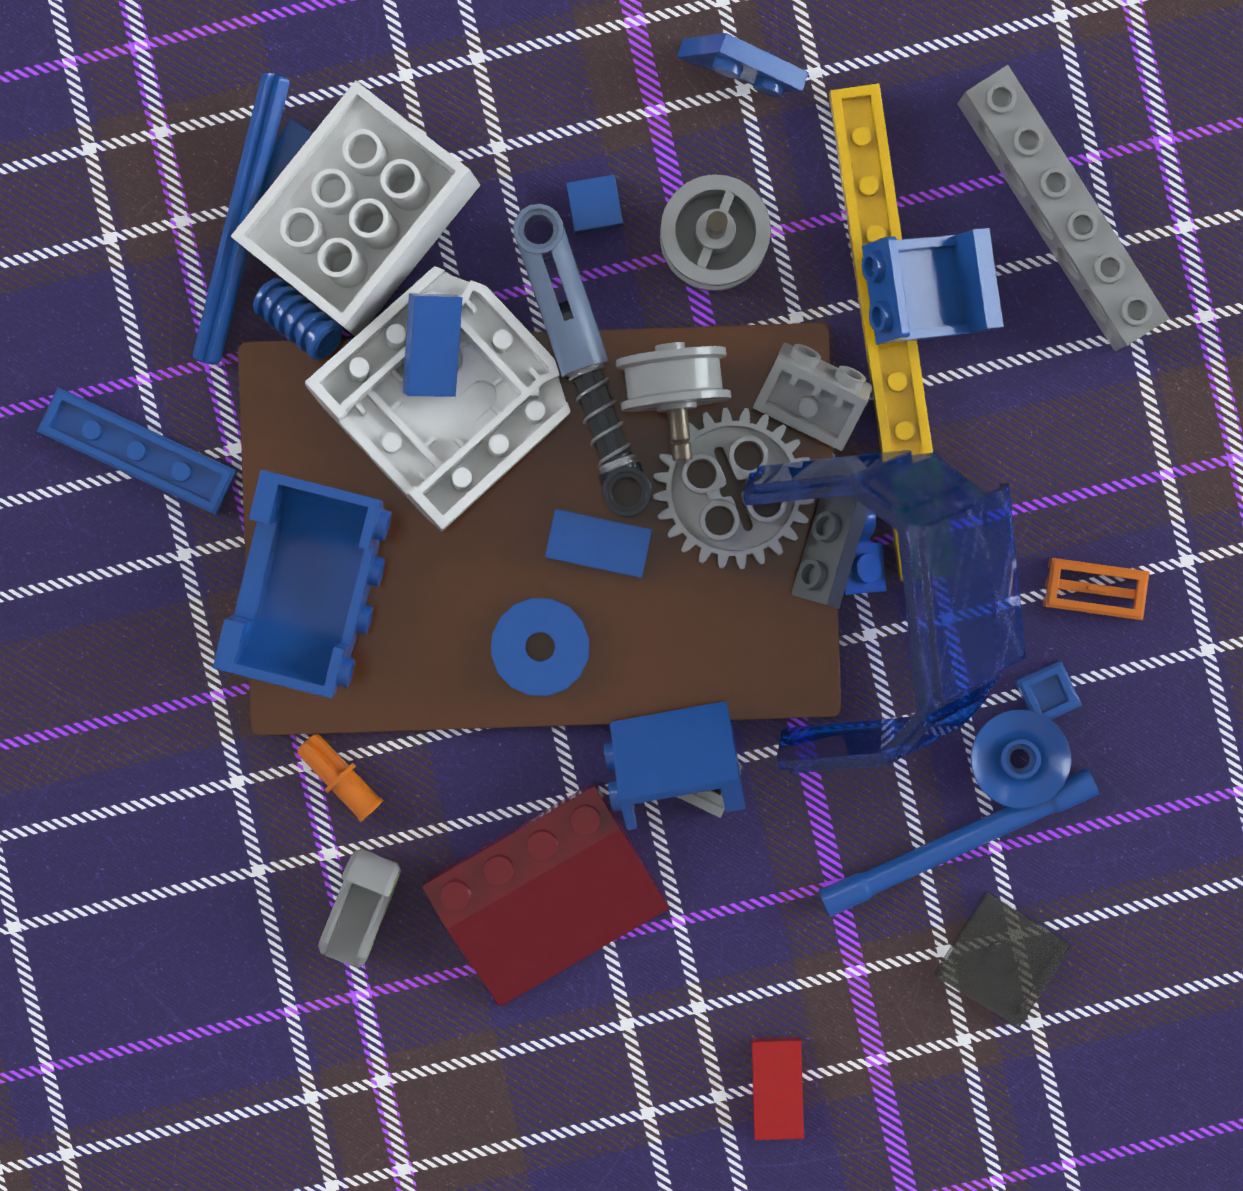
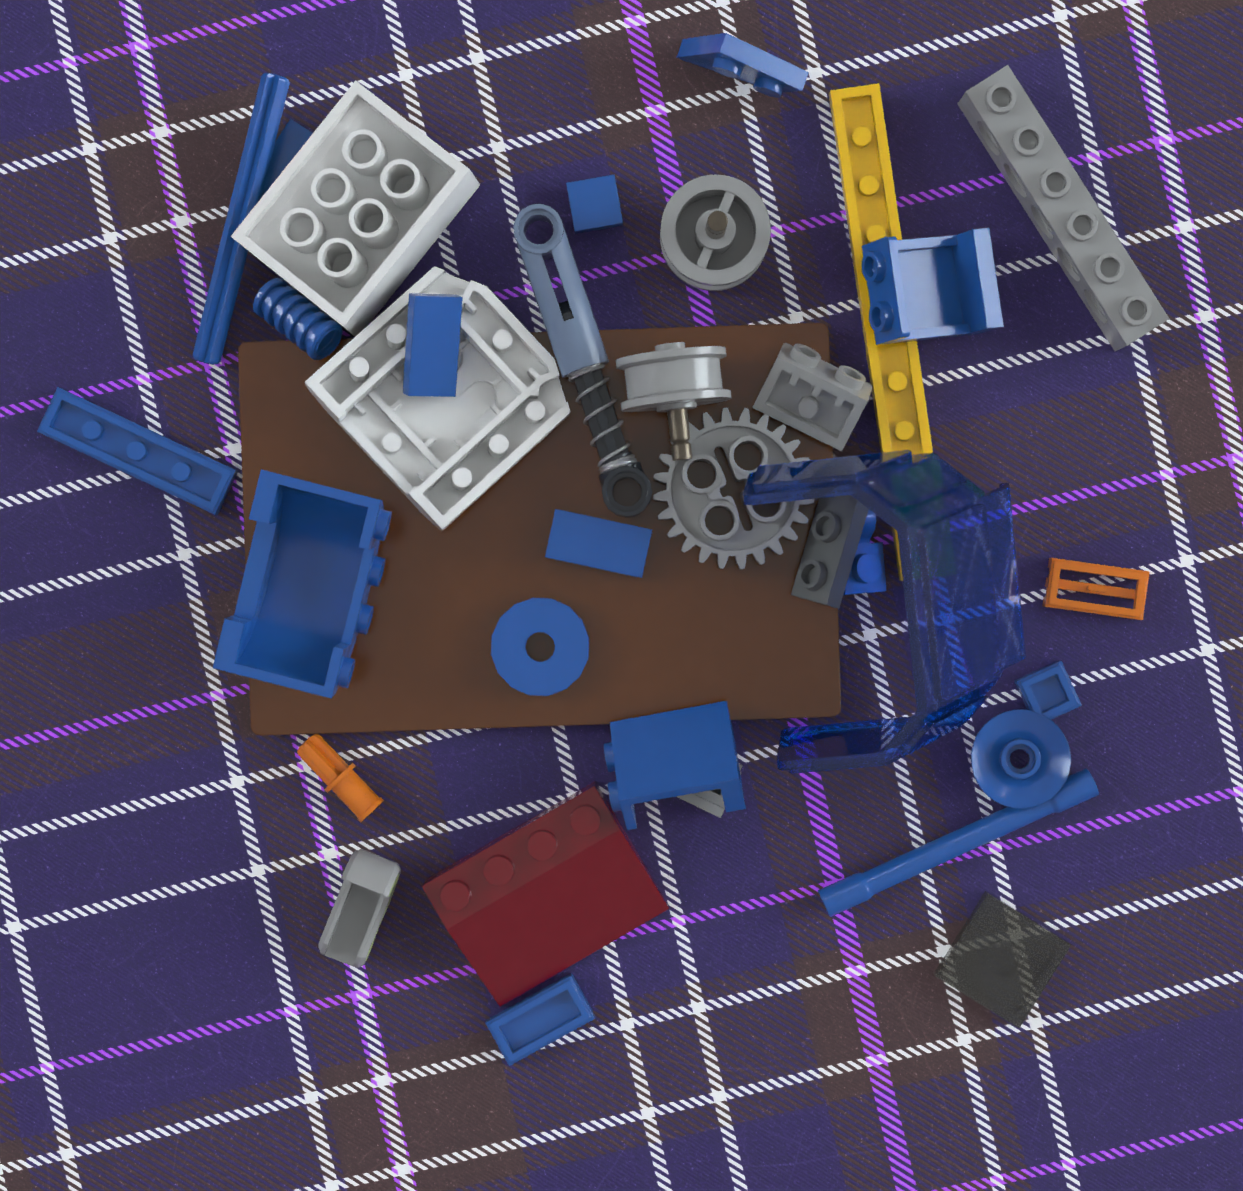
(540, 1019): none -> blue tile
(777, 1088): red tile -> none

